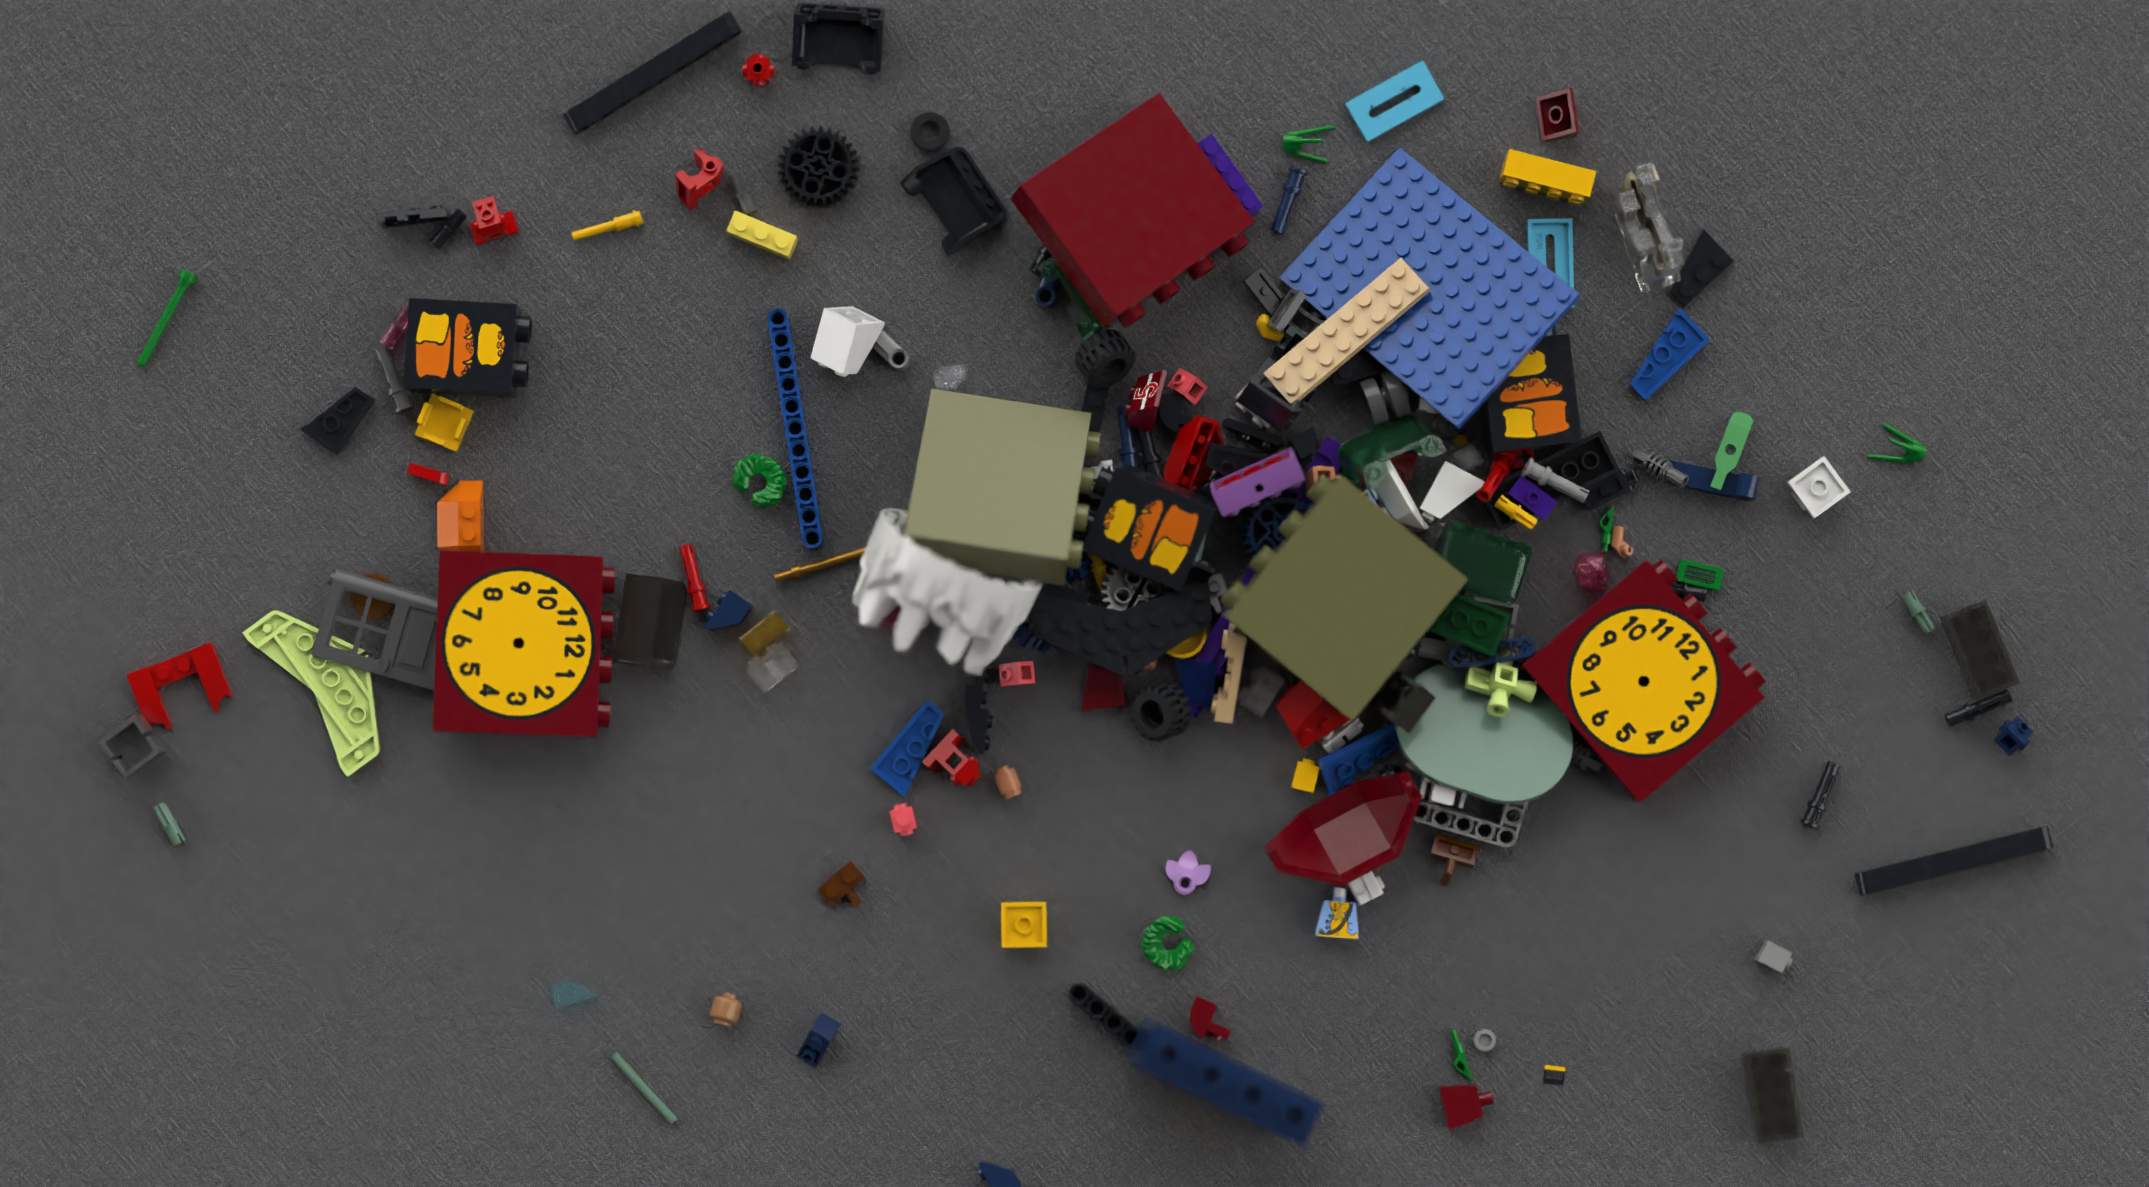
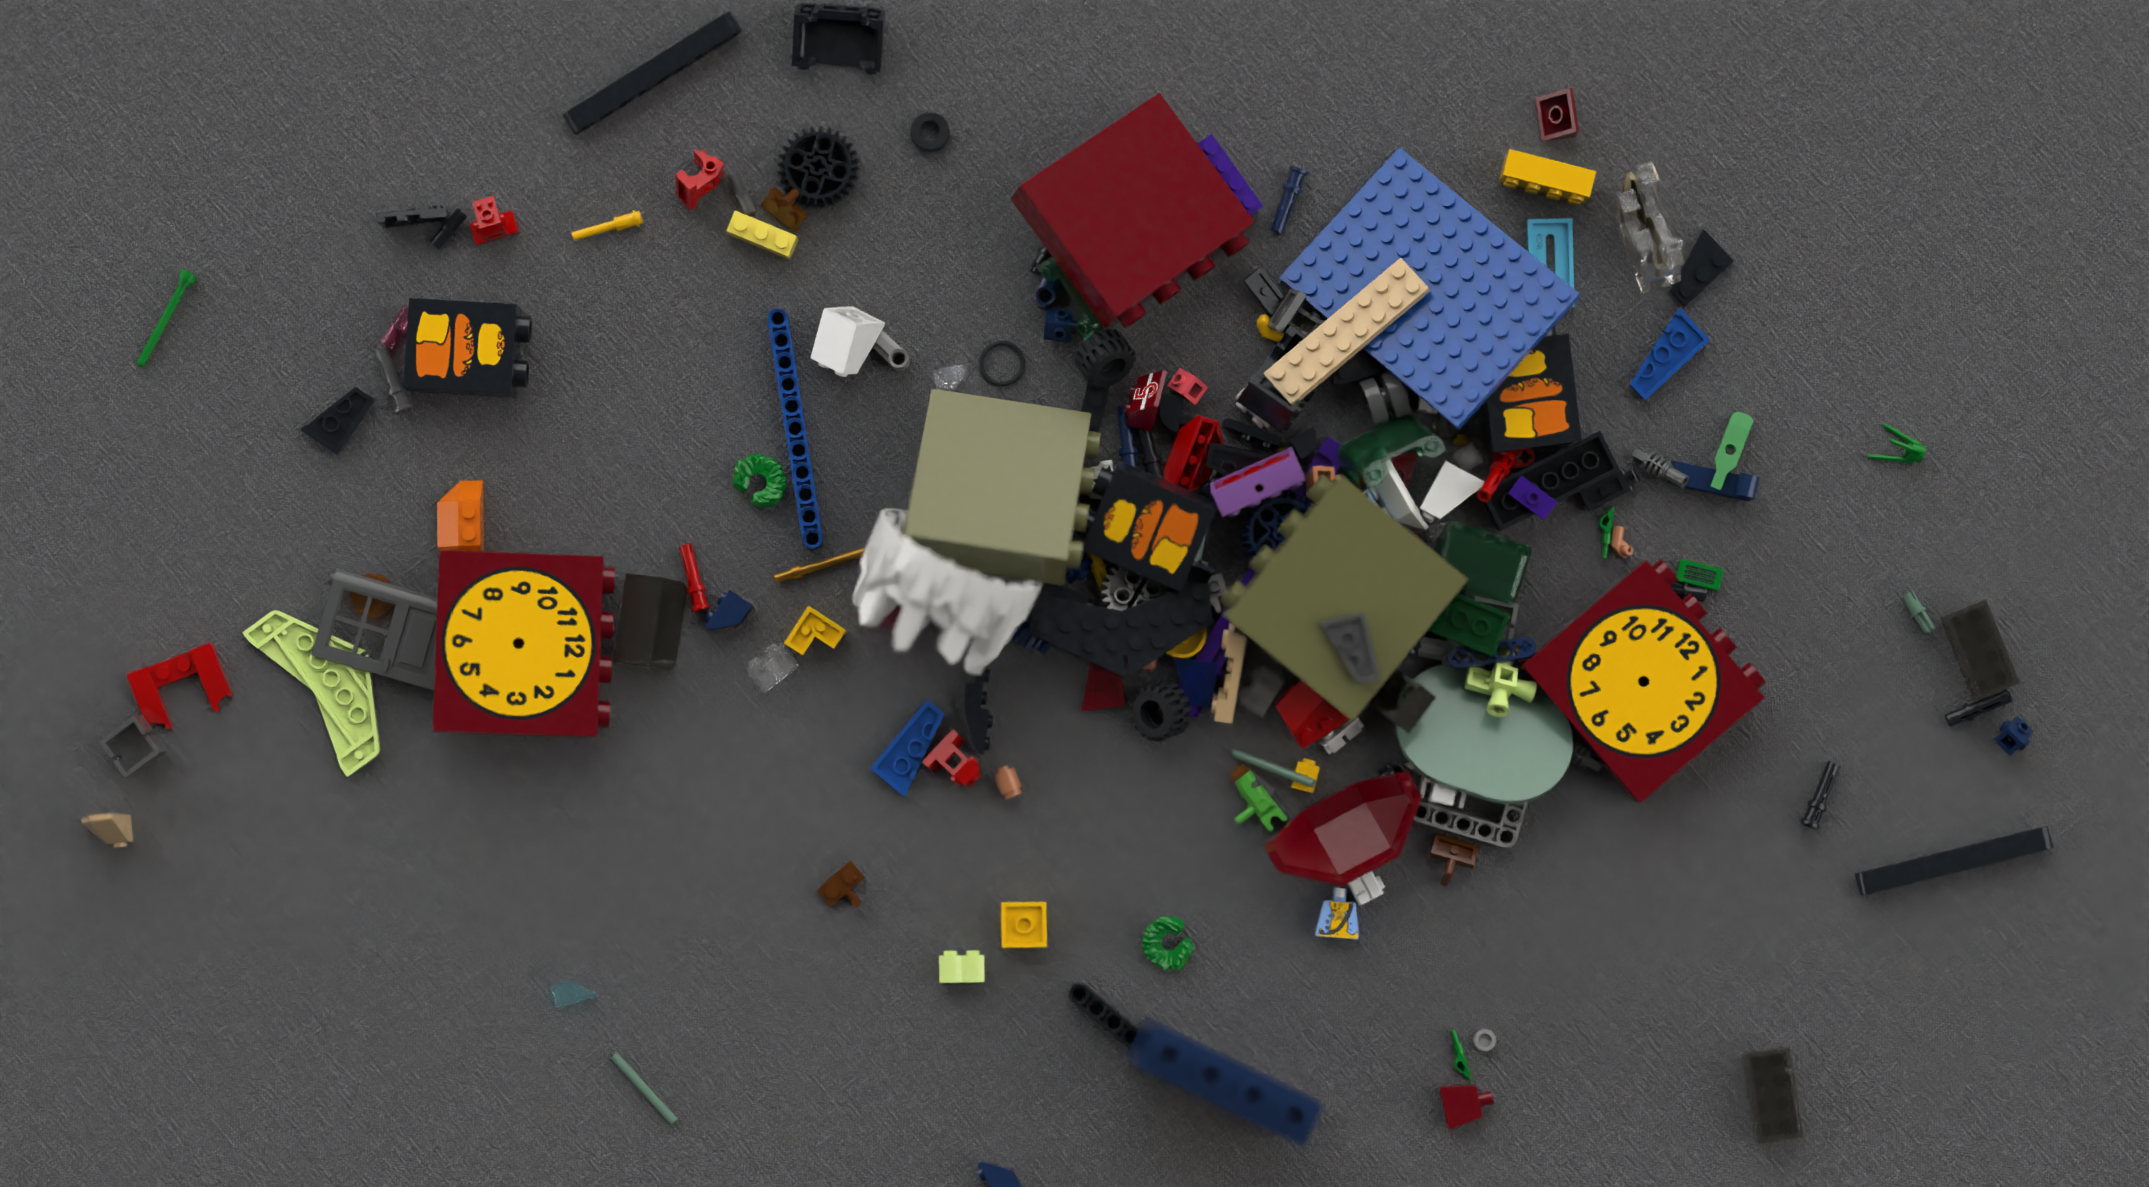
(111, 828): none -> tan wedge
(169, 824): sand green axle -> none
(428, 474): red beam -> none
(443, 422): yellow panel -> none
(725, 1010): medium nougat head -> none
(759, 79): red brick -> none
(764, 633): clear yellow brick -> none
(784, 208): none -> reddish brown plate
(813, 625): none -> yellow panel
(818, 1039): dark blue slope -> none
(903, 819): coral brick -> none
(957, 196): black windscreen -> none
(961, 968): none -> yellowish green brick
(1005, 343): none -> black piece
(1016, 673): coral brick -> none
(1059, 325): none -> dark blue brick
(1188, 869): lavender plate -> none
(1200, 1020): dark red brick -> none
(1258, 796): none -> bright green piece
(1271, 767): none -> sand green bar
(1293, 141): green plant -> none
(1354, 643): none -> dark grey wing
(1356, 757): blue wing -> none
(1414, 76): medium azure piece -> none
(1515, 512): yellow axle -> none
(1545, 476): light grey pin -> none
(1554, 1075): black sticker -> none
(1591, 570): clear pink cone -> none
(1774, 957): light grey brick -> none
(1818, 487): white panel -> none

